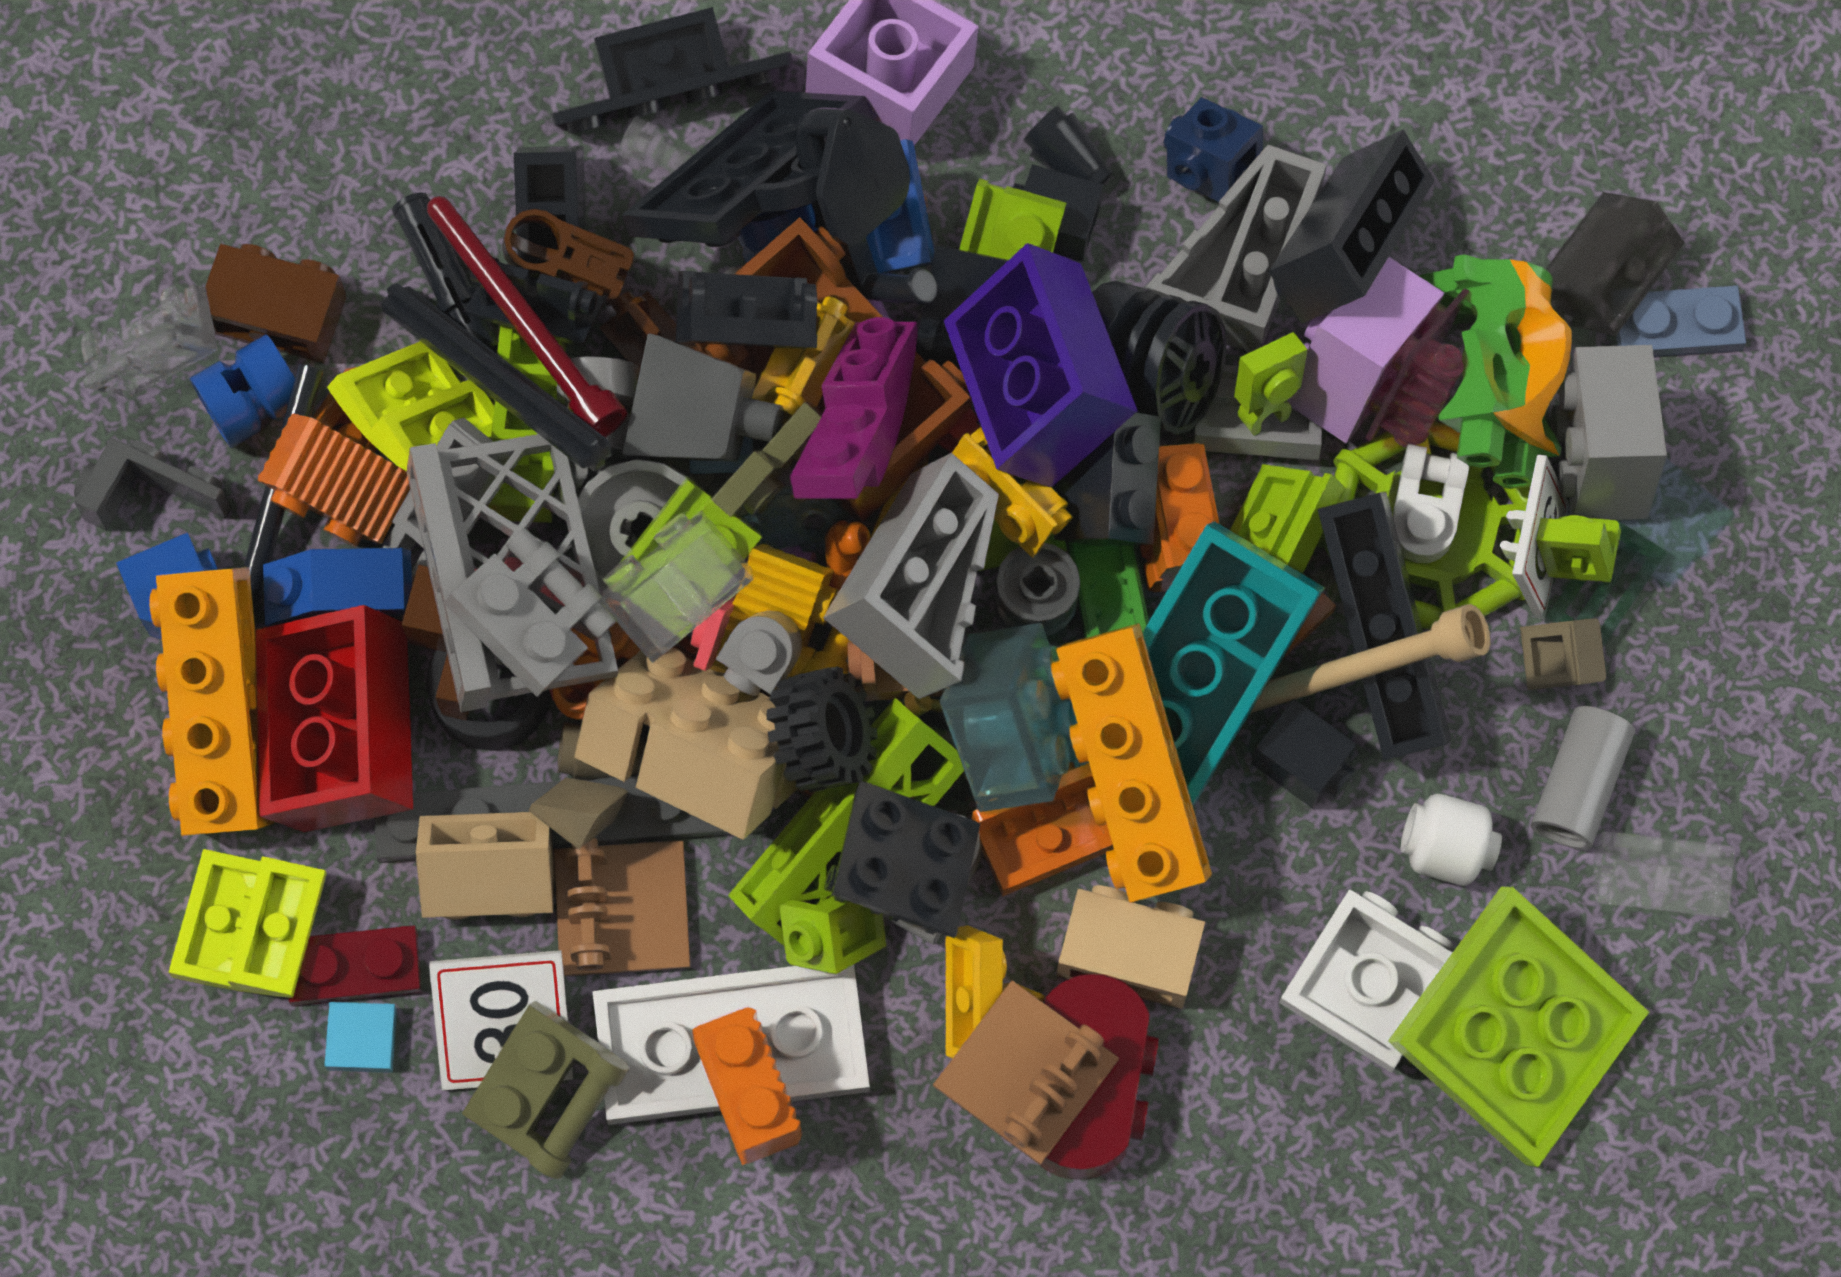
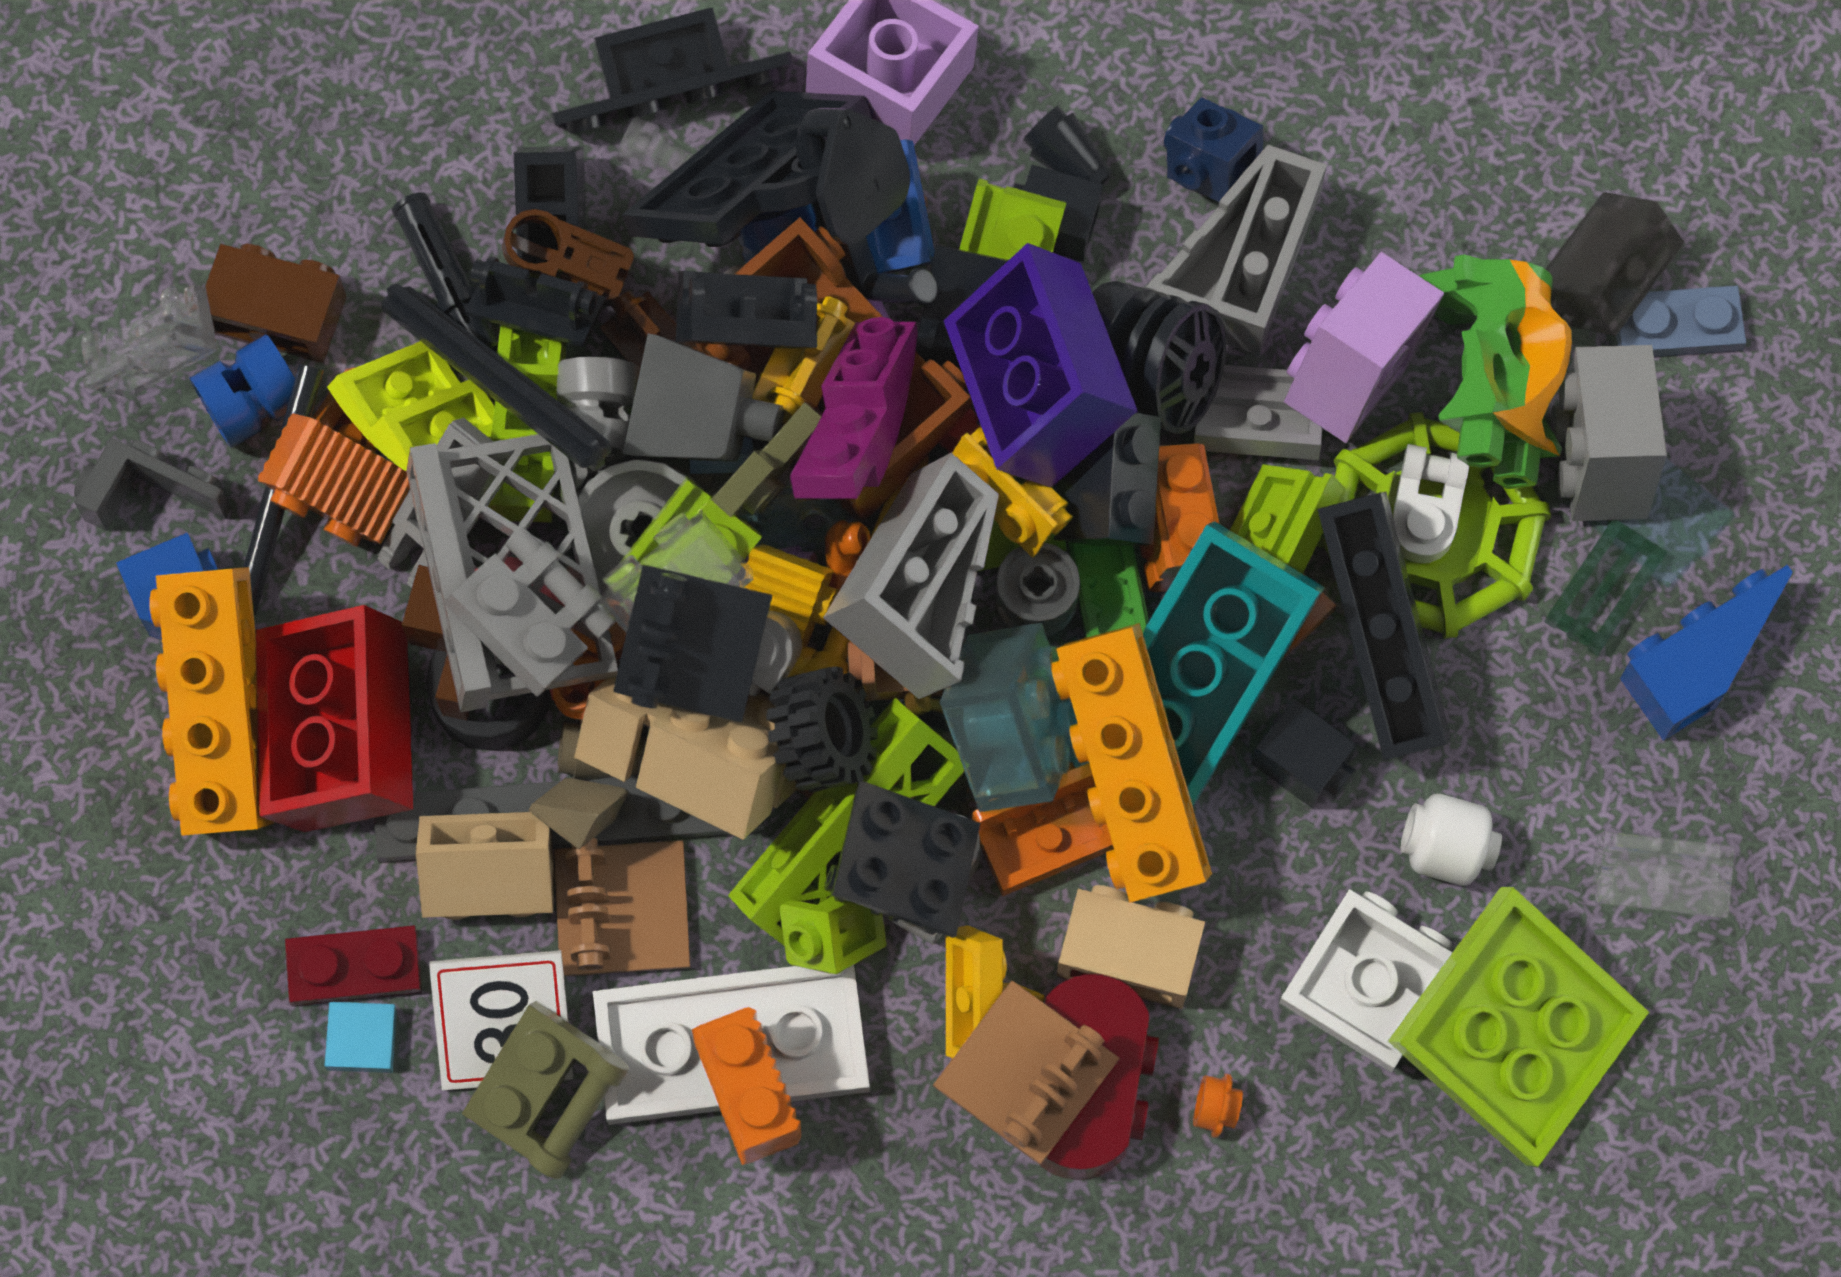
(247, 924): neon yellow slope -> none
(336, 580): blue slope -> none
(589, 402): dark red piece -> none
(692, 643): none -> black hinge
(1217, 1104): none -> orange plate
(1268, 380): lime plate -> none
(1351, 227): black brick -> none
(1423, 379): clear pink hinge -> none
(1457, 635): tan piece -> none
(1529, 569): white piece -> none
(1563, 654): dark tan slope -> none
(1578, 547): lime bracket -> none
(1583, 777): light grey pin -> none
(1693, 669): none -> blue slope

